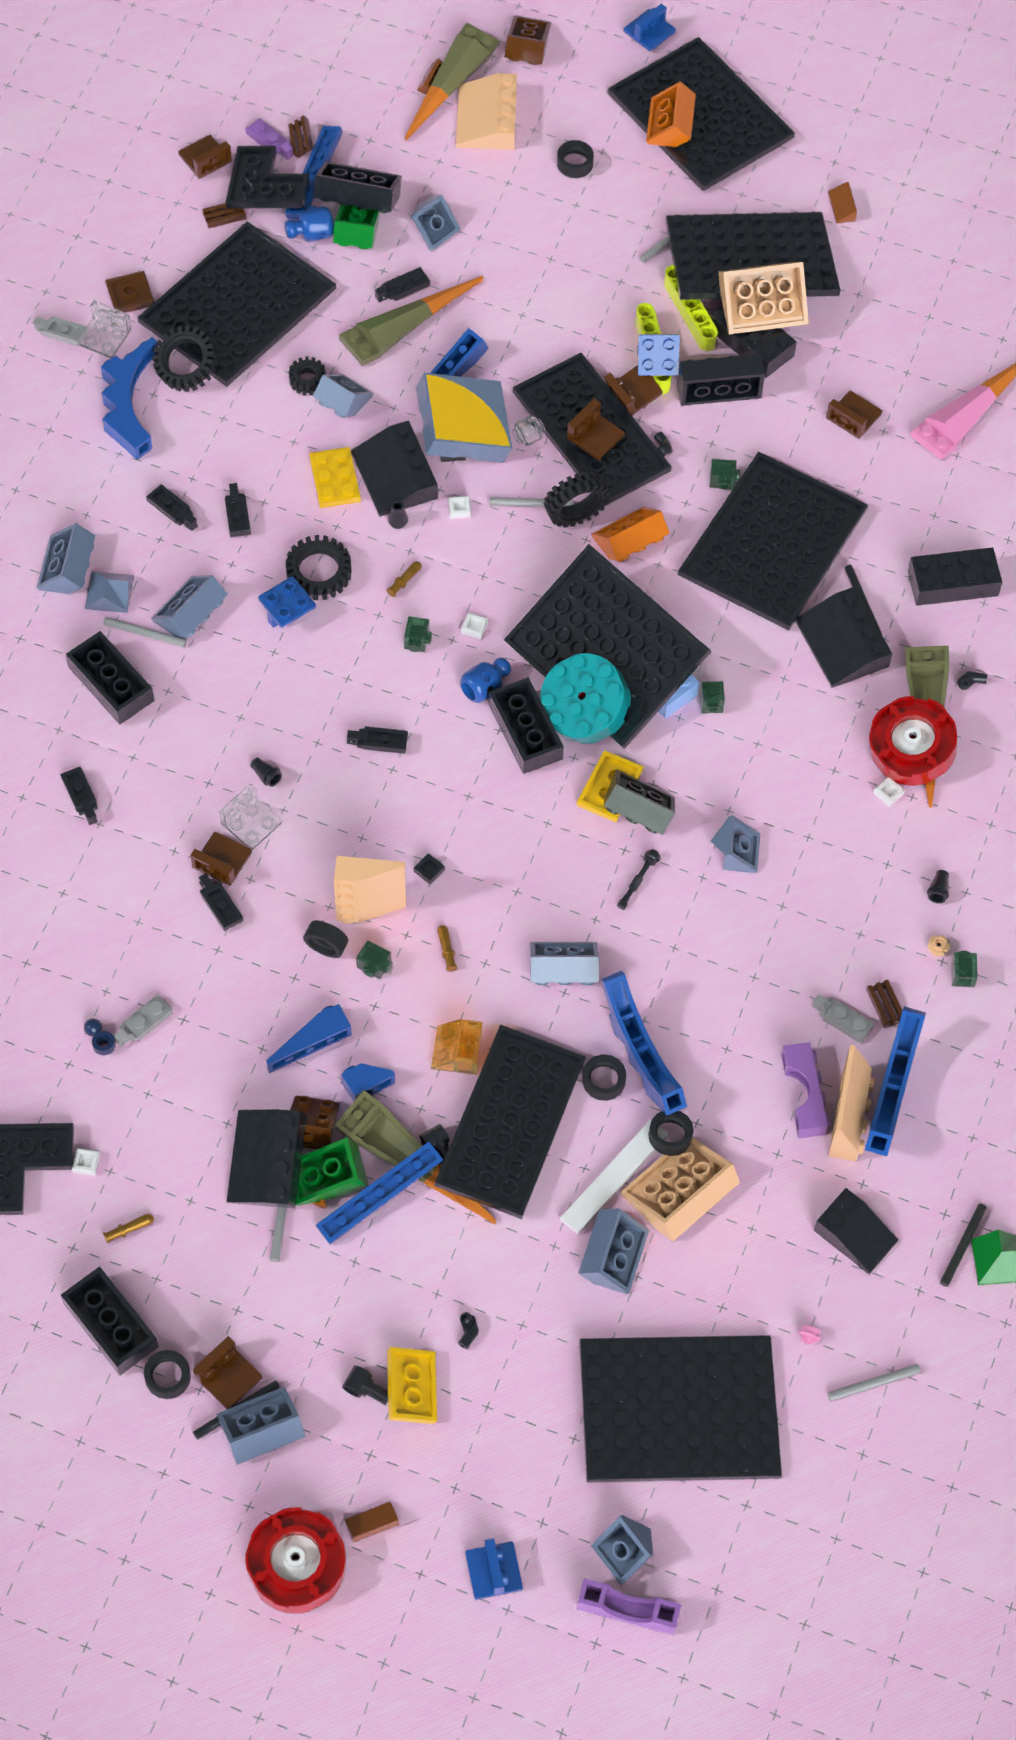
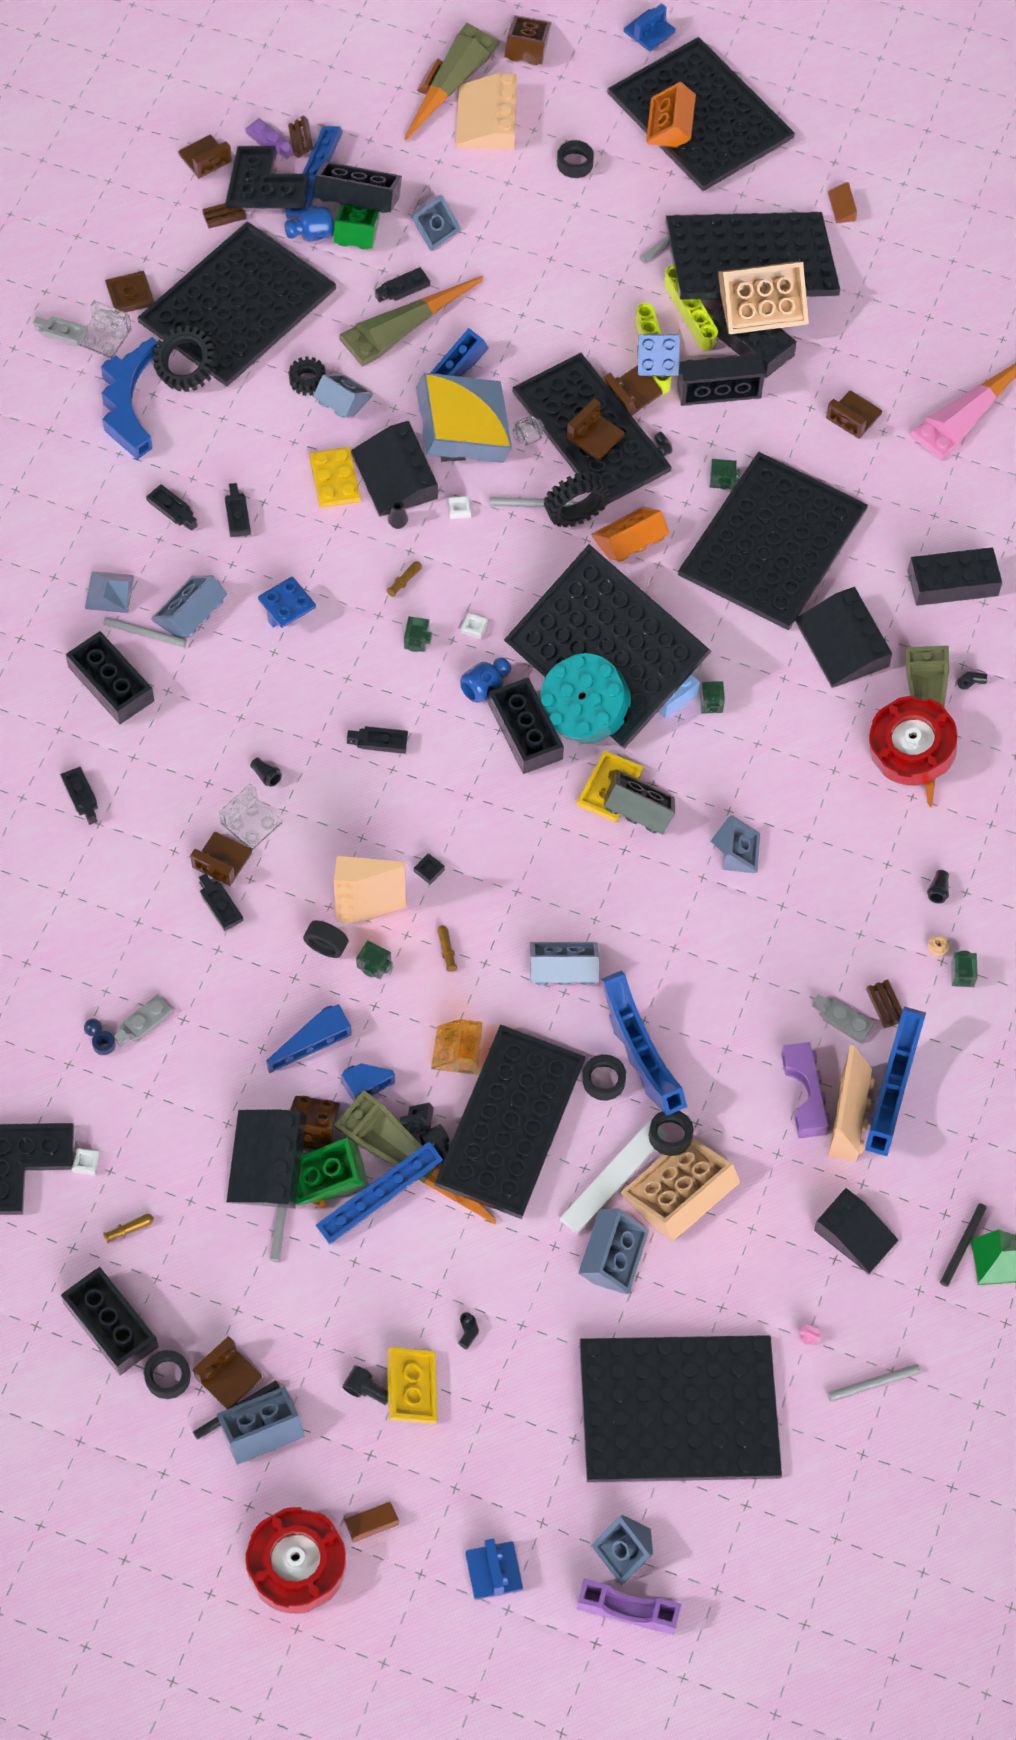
(66, 560): sand blue slope -> none
(325, 547): black tyre -> none
(418, 1118): none -> black bracket
(651, 858): black piece -> none
(855, 582): black bar -> none
(889, 791): white tile -> none

